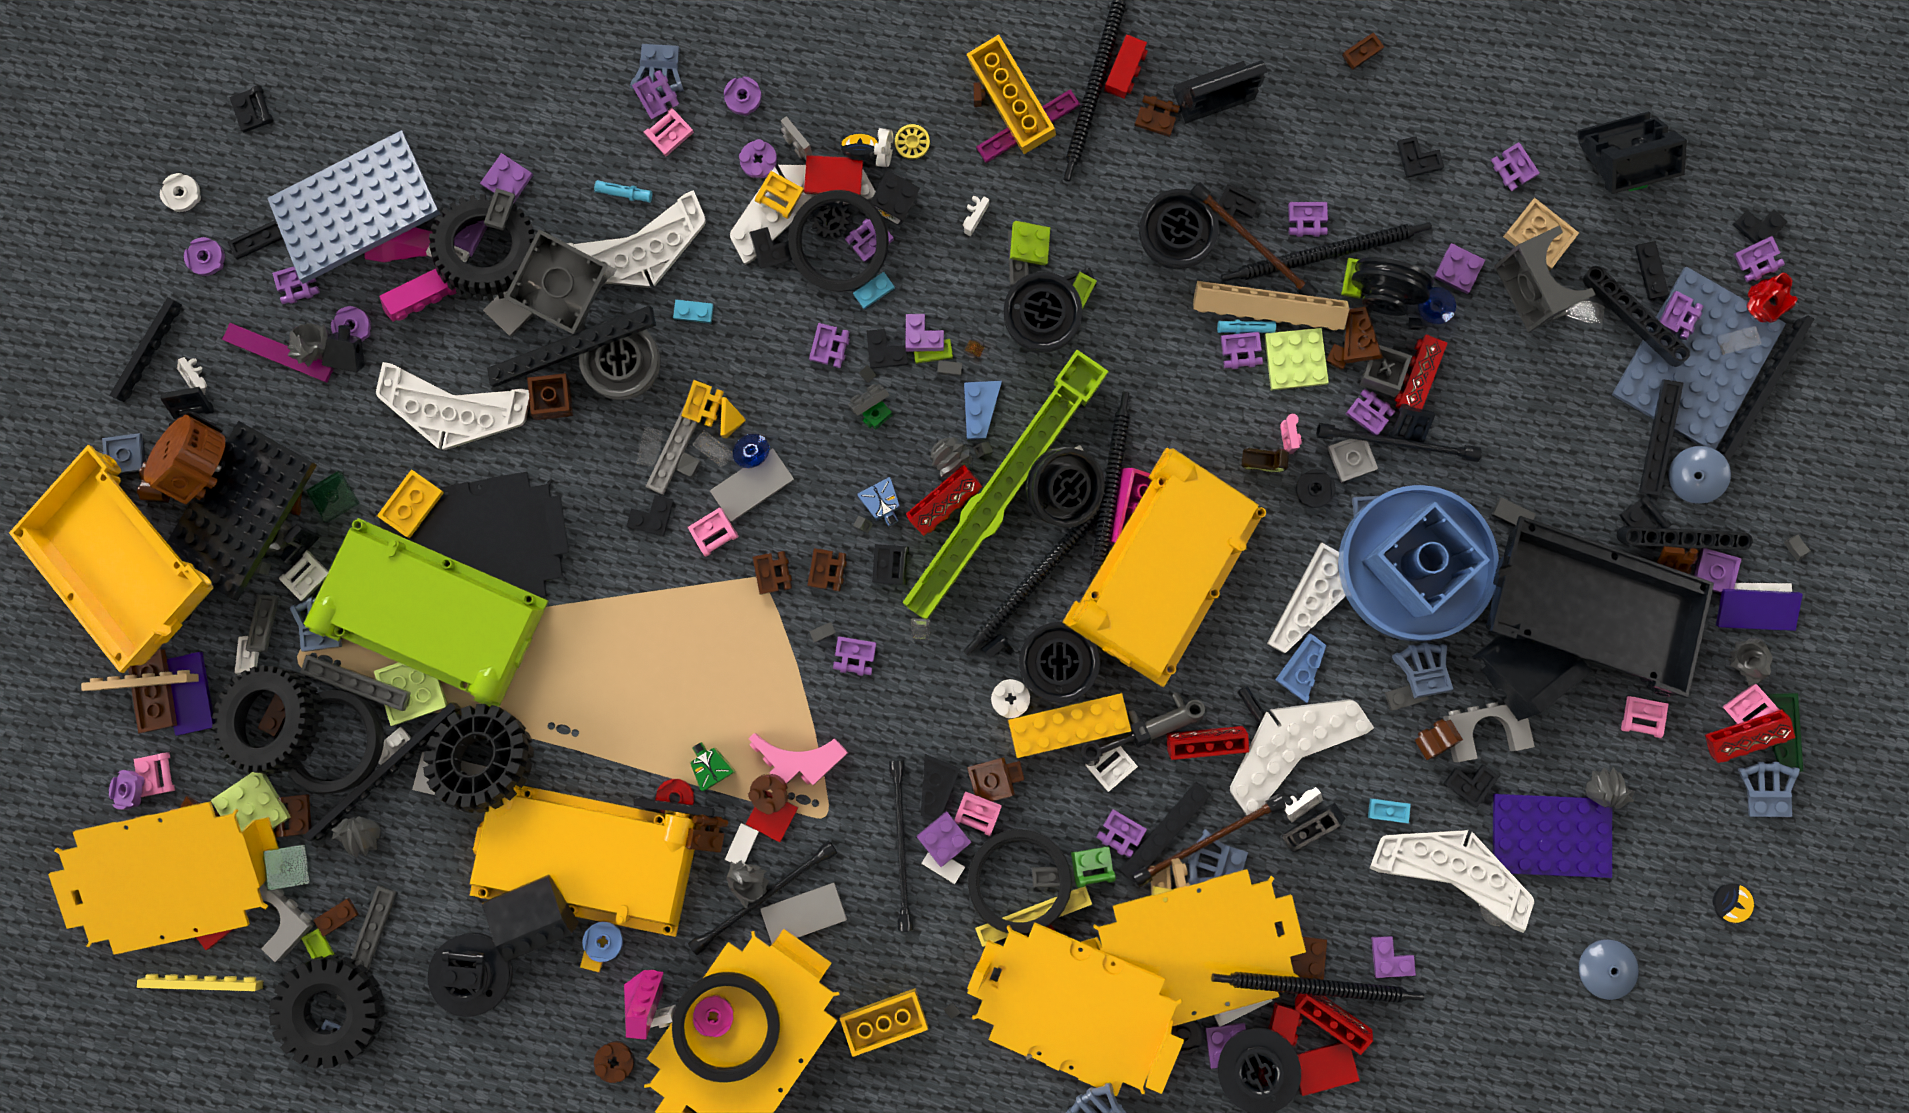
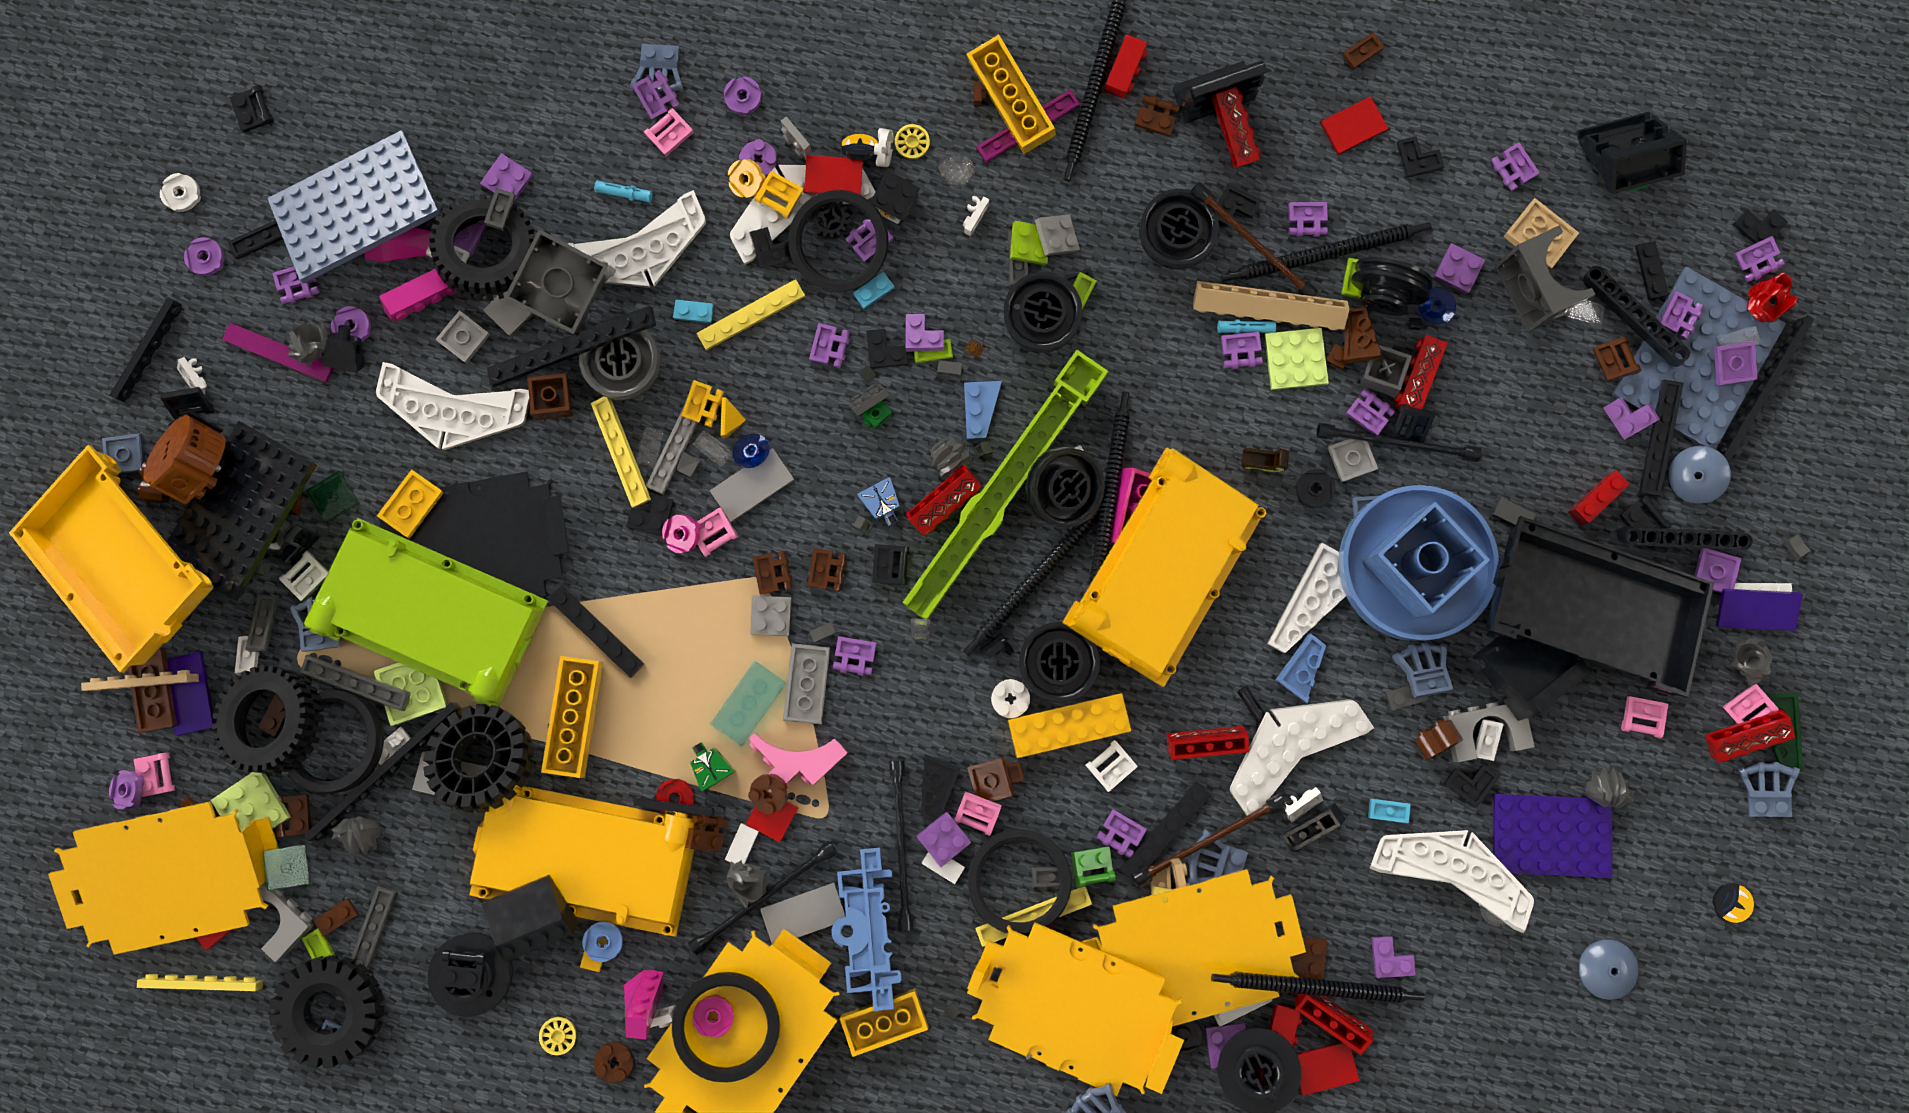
(462, 337): none -> light grey plate
(557, 1036): none -> light yellow wheel
(572, 717): none -> yellow brick
(596, 631): none -> black plate
(620, 451): none -> light yellow plate
(690, 529): none -> plate
(748, 703): none -> clear light blue tile
(751, 314): none -> light yellow plate
(755, 176): none -> yellow plate
(771, 615): none -> light grey plate
(806, 684): none -> light grey tile
(869, 930): none -> medium blue piece
(957, 170): none -> clear hair
(1057, 235): none -> light grey plate
(1144, 732): piece -> none
(1235, 127): none -> red brick
(1289, 434): bright pink plate -> none
(1354, 125): none -> red tile
(1488, 739): none -> white plate
(1599, 498): none -> red brick
(1611, 362): none -> reddish brown plate
(1628, 422): none -> medium lavender plate
(1673, 557): reddish brown plate -> none
(1735, 362): none -> medium lavender plate

